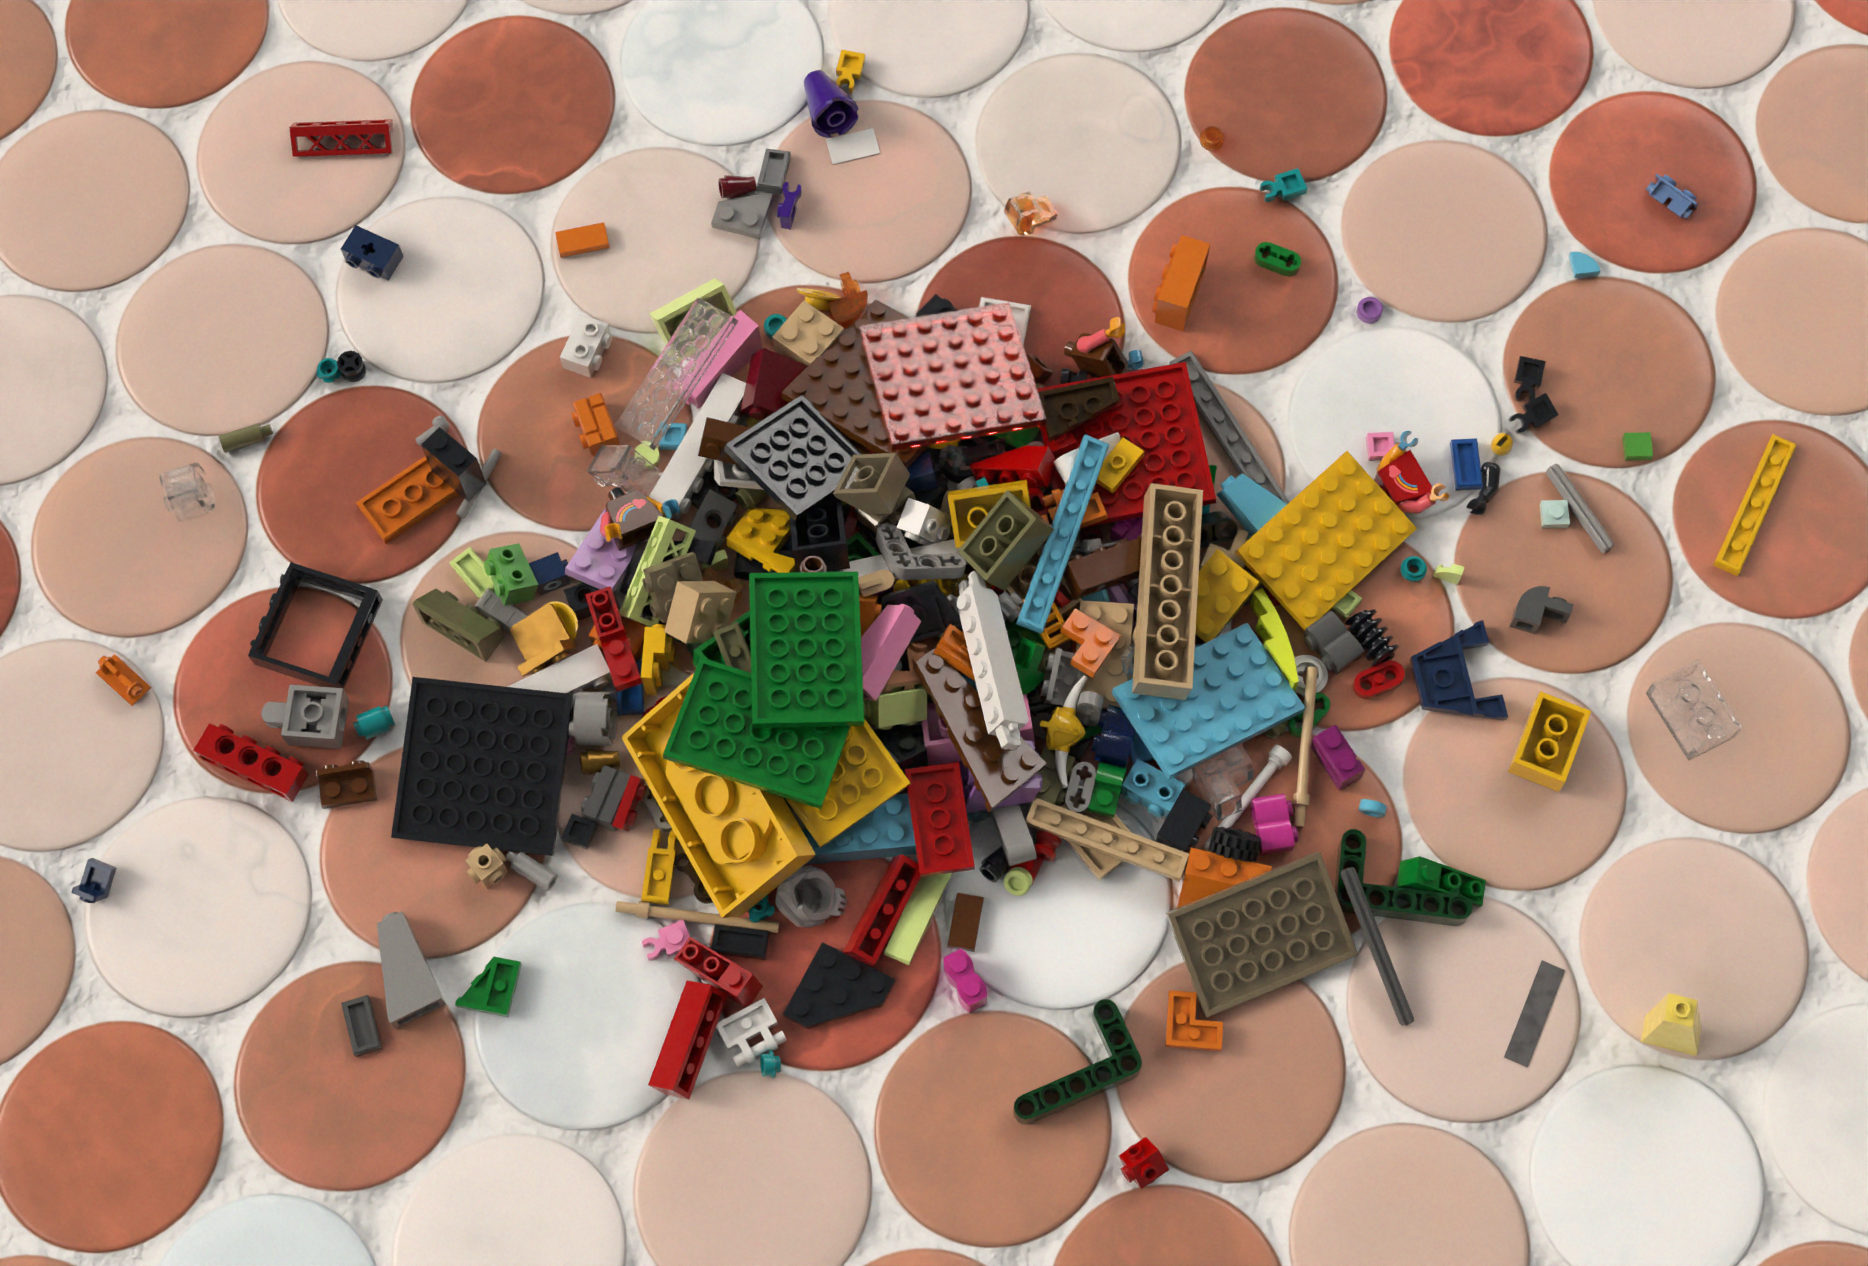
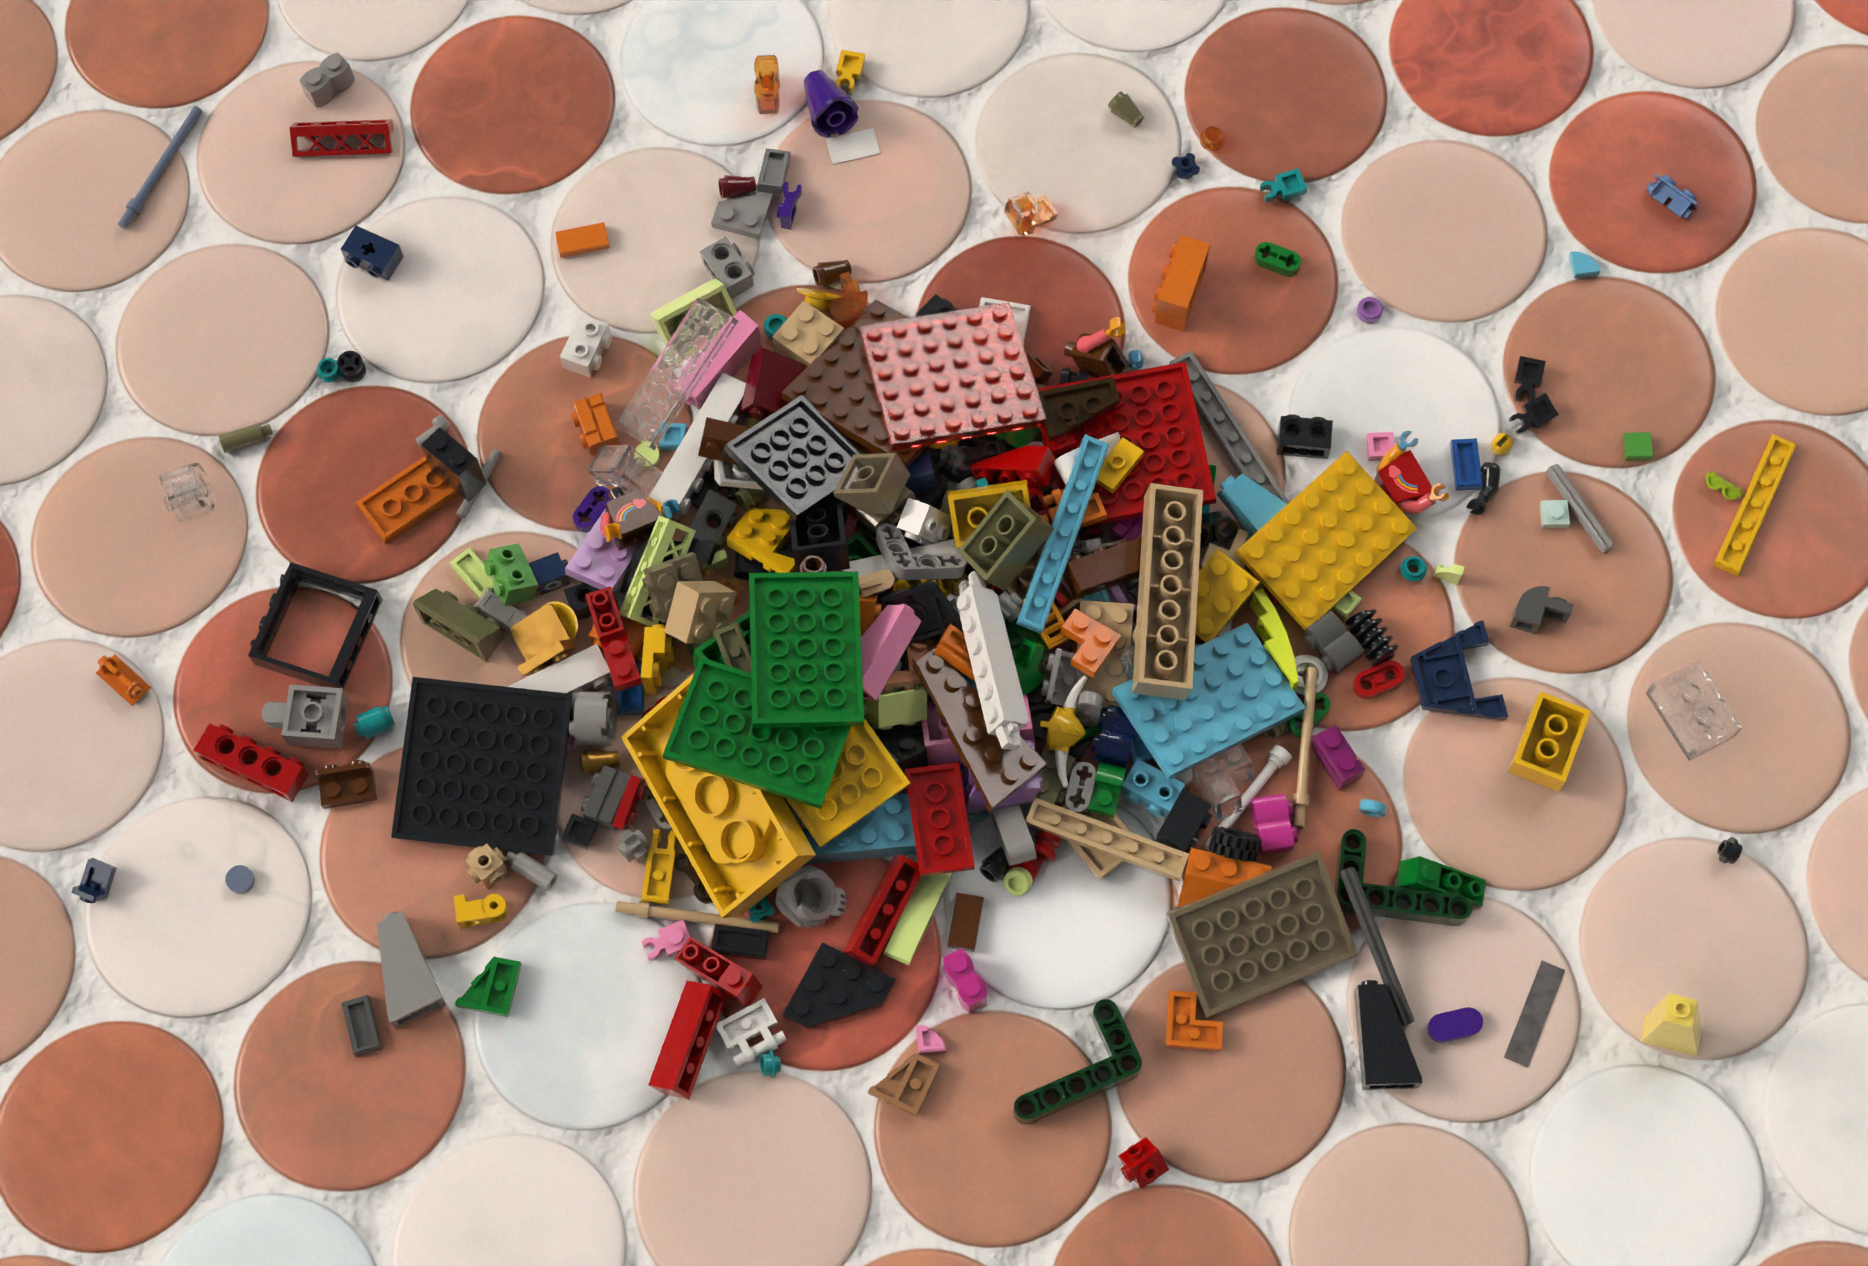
(135, 204): none -> sand blue bar
(240, 879): none -> sand blue tile
(325, 81): none -> light grey brick
(481, 911): none -> yellow leg
(587, 506): none -> dark purple beam
(633, 845): none -> light grey gear
(732, 265): none -> light grey brick
(767, 84): none -> clear orange brick
(828, 272): none -> reddish brown cone
(908, 1084): none -> medium nougat wing
(929, 1041): none -> bright pink tile
(1125, 108): none -> olive cone
(1185, 172): none -> dark blue plate
(1304, 443): none -> black brick
(1382, 1044): none -> black slope
(1455, 1025): none -> dark purple tile
(1728, 489): none -> lime piece
(1729, 850): none -> black plate

